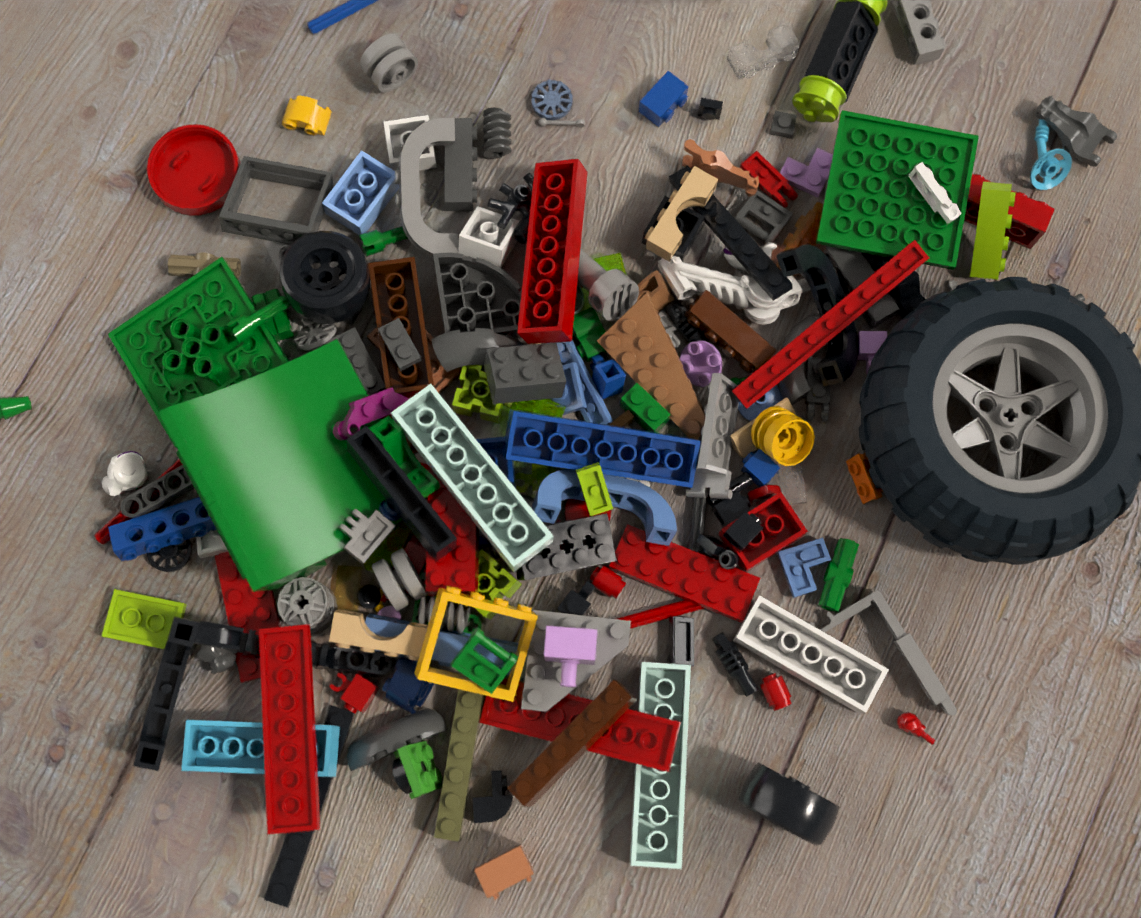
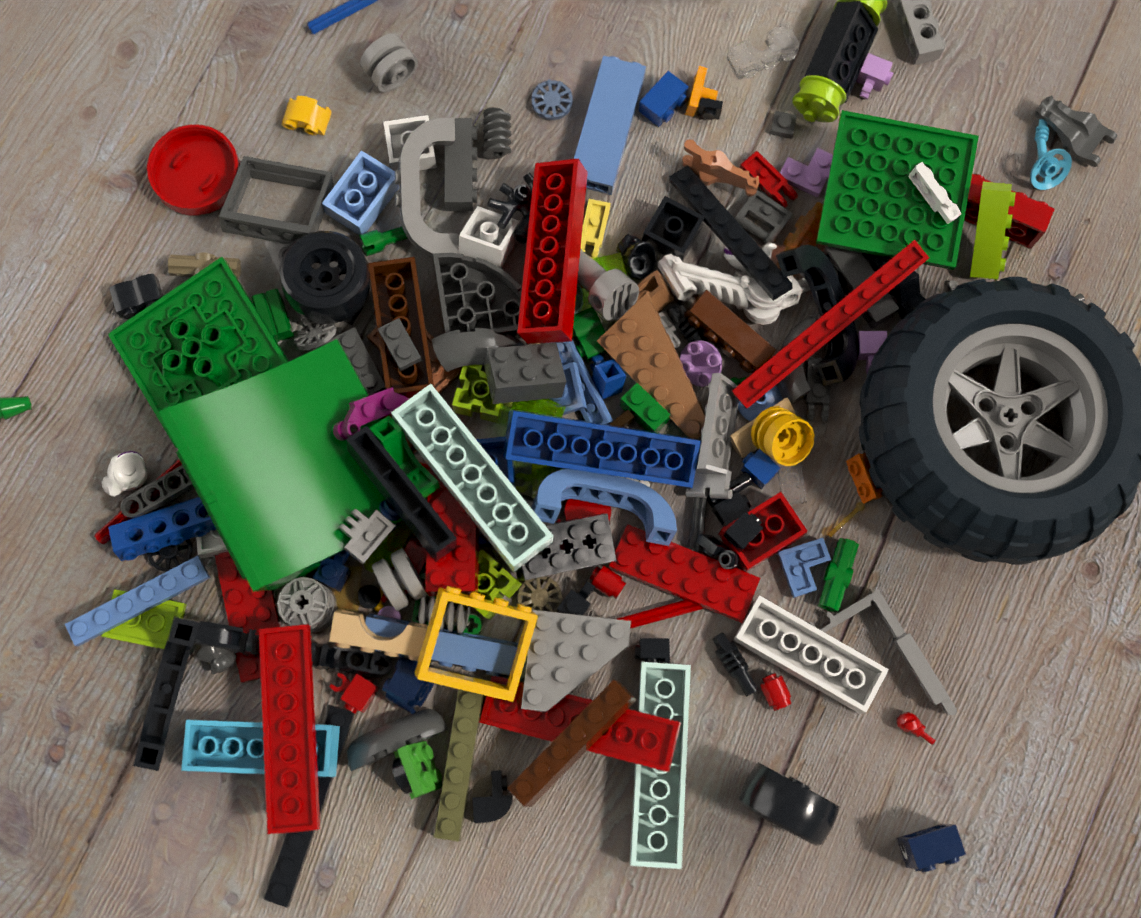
(135, 295): none -> black brick
(137, 601): none -> medium blue plate
(244, 326): green piece -> none
(333, 572): none -> dark blue brick
(478, 667): green plate -> none
(504, 871): nougat container -> none
(539, 596): none -> dark tan wheel
(543, 122): light grey hinge -> none
(570, 648): lavender brick -> none
(594, 489): lime plate -> none
(595, 225): none -> light yellow hinge
(609, 121): none -> medium blue brick
(637, 256): none -> black hair
(653, 650): none -> black brick
(681, 640): tile -> none
(695, 191): tan arch -> none
(699, 91): none -> light orange tile
(764, 492): red tile -> none
(859, 507): none -> clear yellow hinge
(874, 74): none -> lavender brick
(931, 846): none -> dark blue brick

